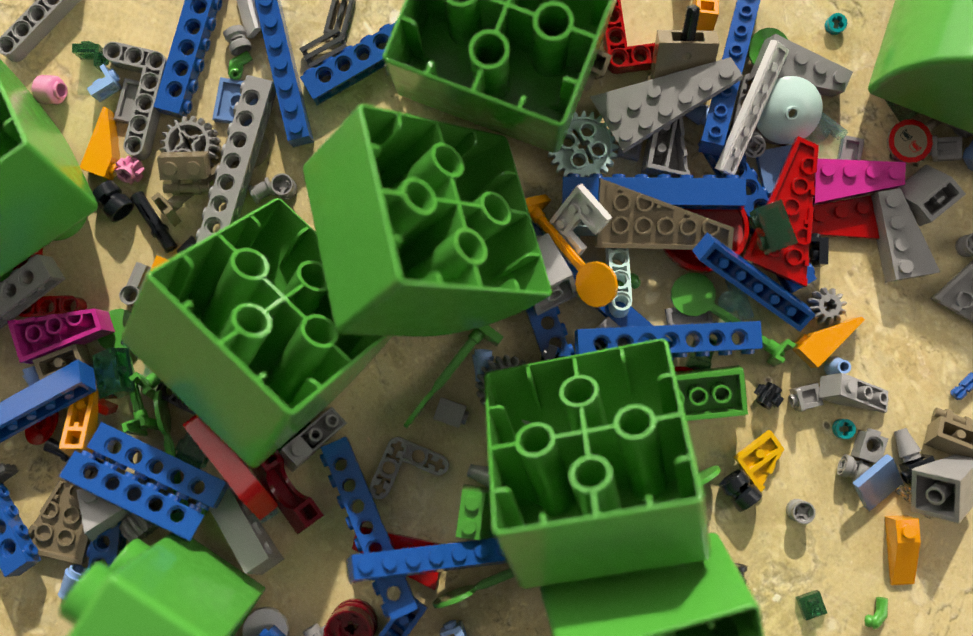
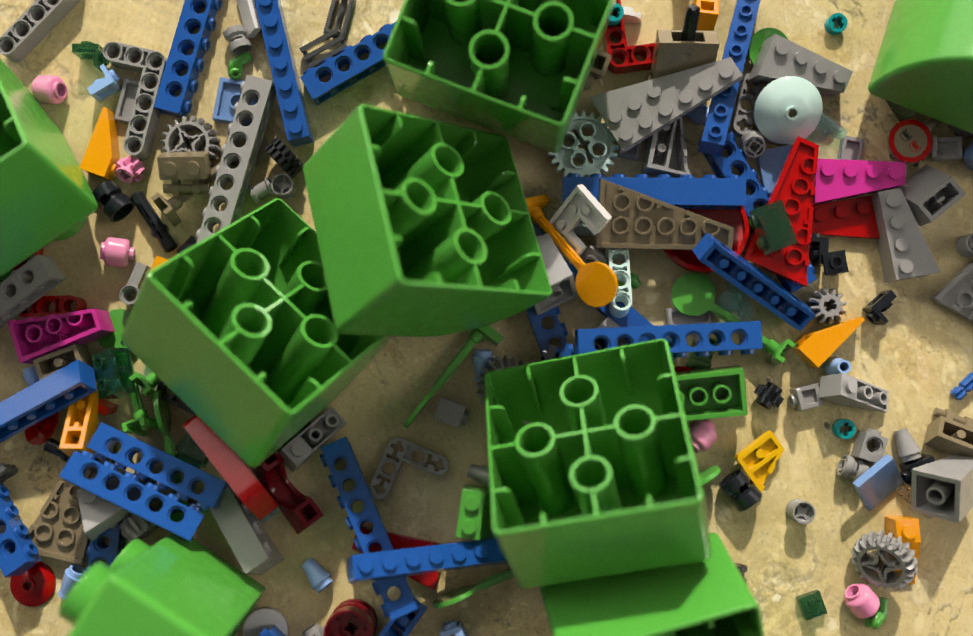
(42, 581): none -> red dish
(117, 252): none -> bright pink head
(284, 157): none -> black tyre
(317, 575): none -> light blue cone
(593, 254): none -> light grey bracket
(613, 20): none -> teal bush
(630, 16): none -> white tile
(702, 435): none -> bright pink head
(752, 108): white tile -> none
(834, 263): none -> black bracket
(861, 600): none -> bright pink head
(878, 305): none -> black bracket
(880, 563): none -> light grey gear

